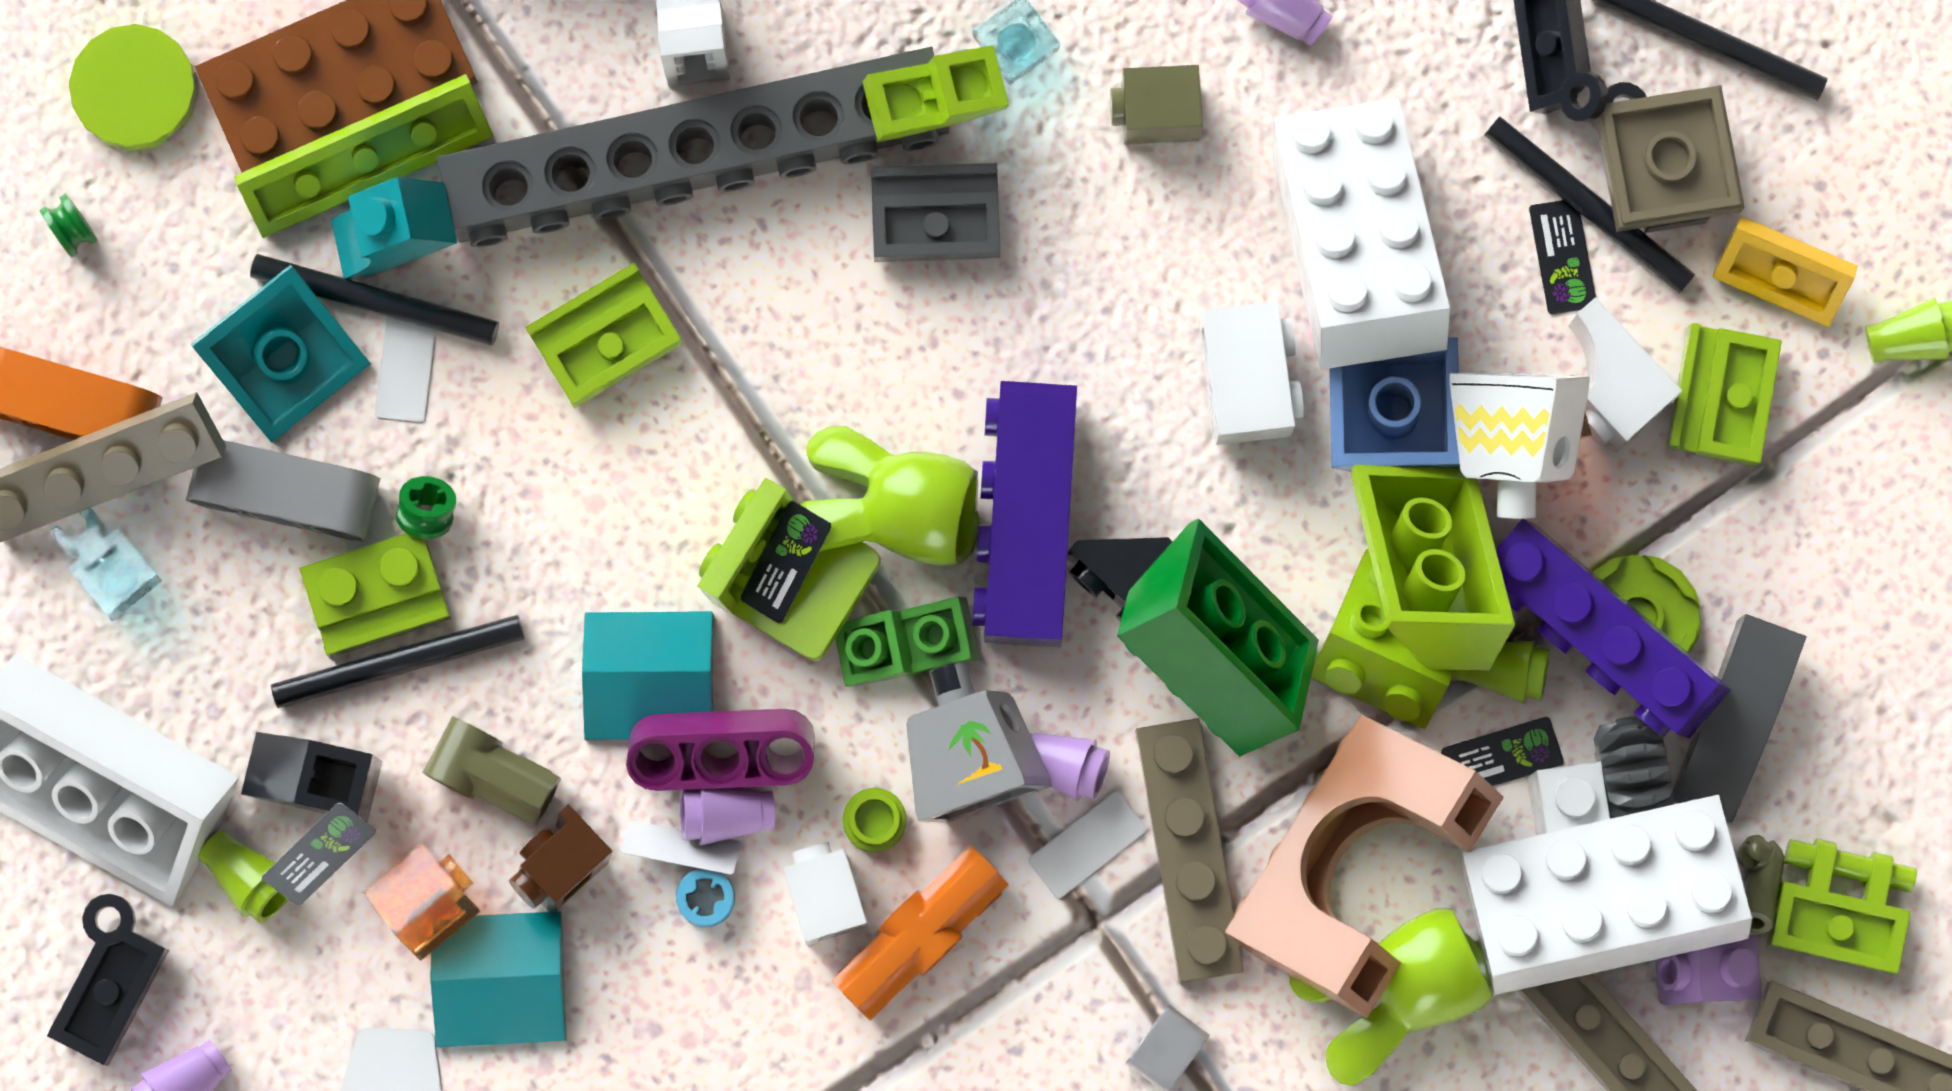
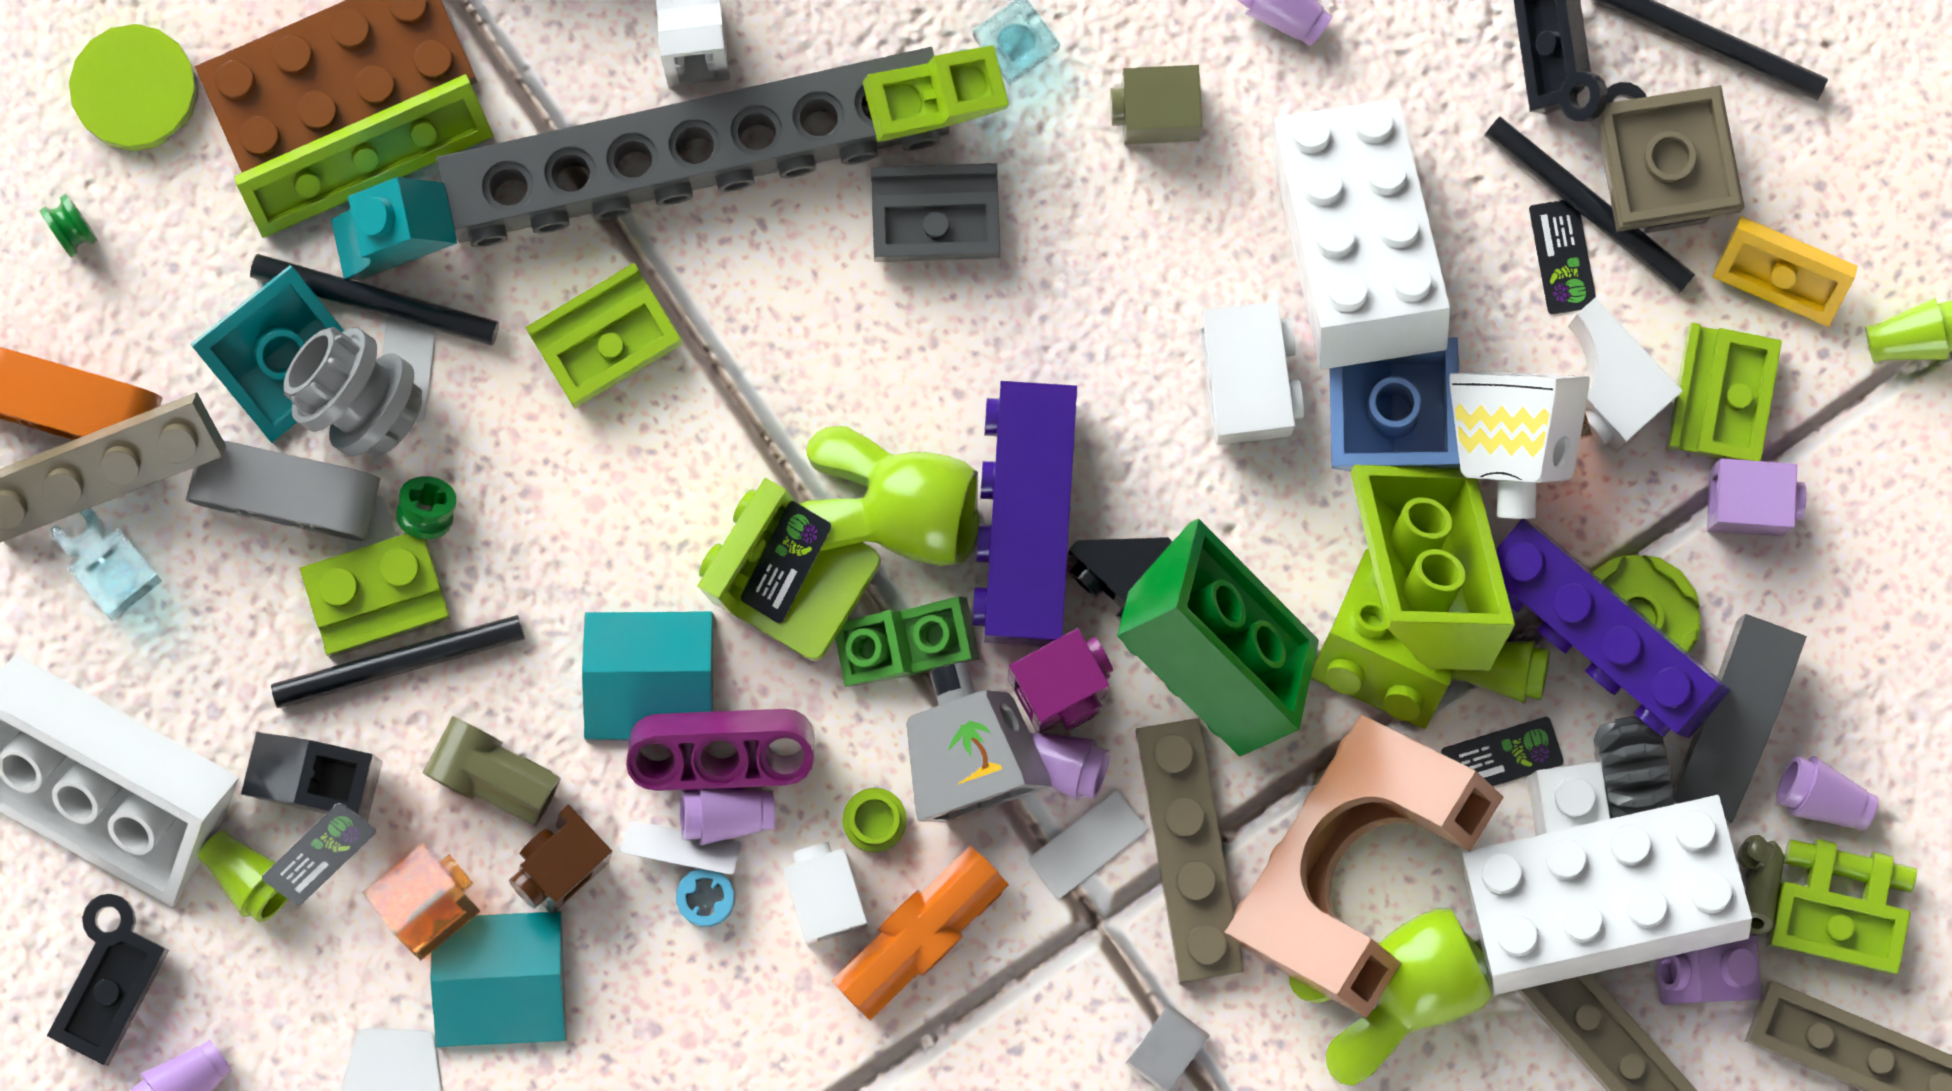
(345, 387): none -> light grey piece
(1062, 681): none -> magenta brick
(1754, 497): none -> lavender brick
(1823, 794): none -> lavender cone

